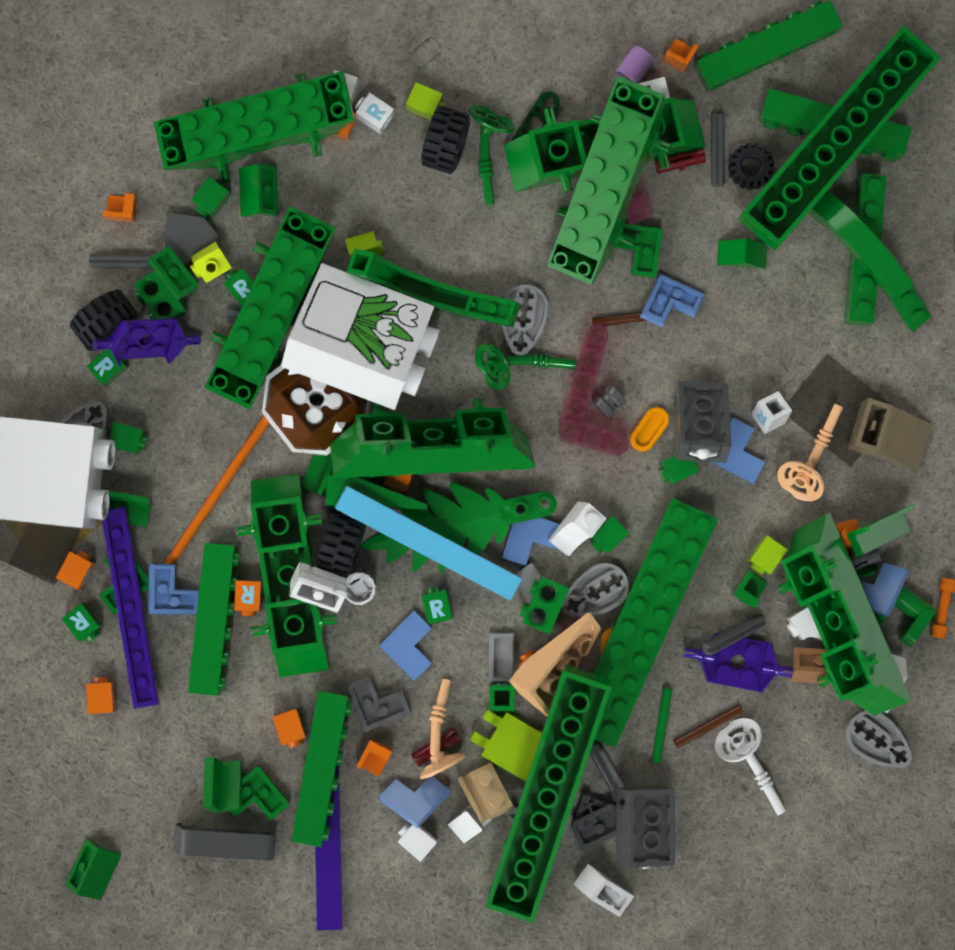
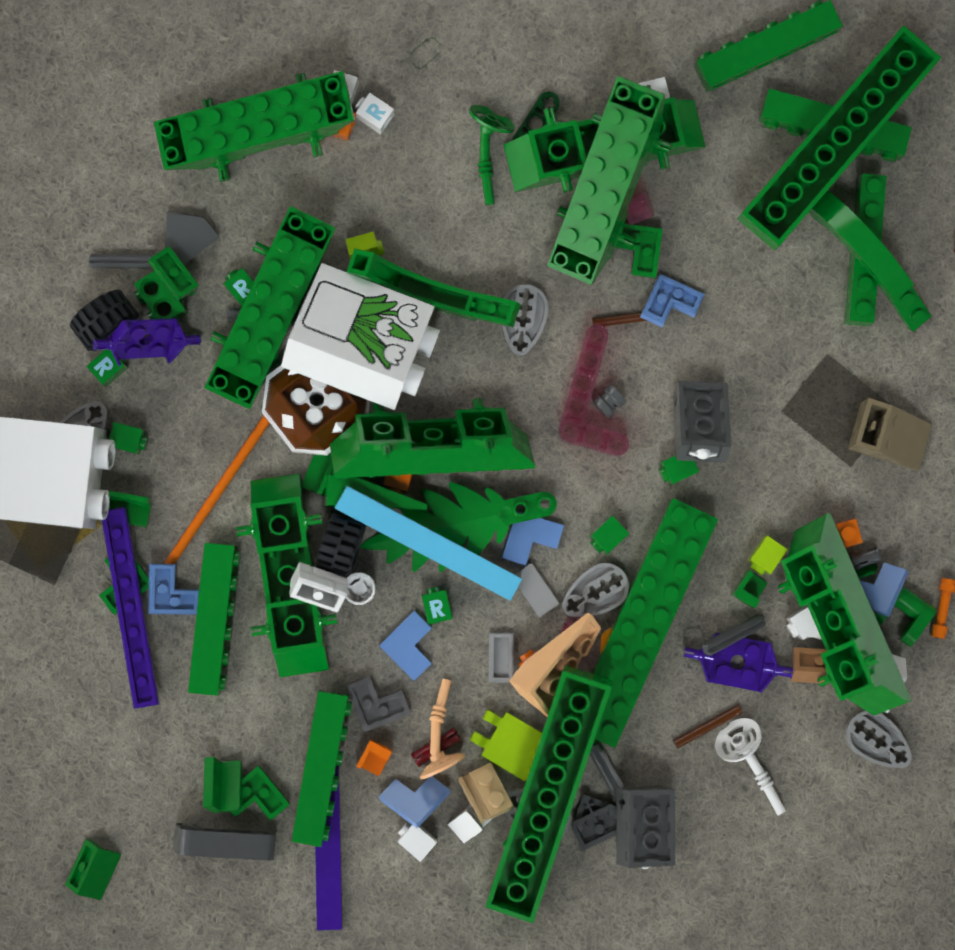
(76, 569): orange brick -> none
(83, 623): green brick -> none
(101, 696): orange brick -> none
(121, 208): orange panel -> none
(209, 263): neon yellow brick -> none
(210, 198): green brick -> none
(248, 597): orange brick -> none
(258, 190): green panel -> none
(290, 727): orange brick -> none
(424, 101): lime brick -> none
(445, 139): black tyre -> none
(498, 364): green dish -> none
(501, 697): green brick -> none
(550, 607): green brick -> none
(576, 527): white arch -> none
(603, 890): white arch -> none
(636, 64): lavender piece -> none
(649, 429): light orange tile -> none
(661, 725): green bar -> none
(680, 55): orange panel -> none
(682, 160): dark red pin -> none
(718, 150): dark grey axle -> none
(738, 461): medium blue tile -> none
(742, 253): green slope -> none
(761, 156): black tyre -> none
(771, 412): white brick -> none
(807, 471): light nougat dish -> none
(880, 531): green panel -> none

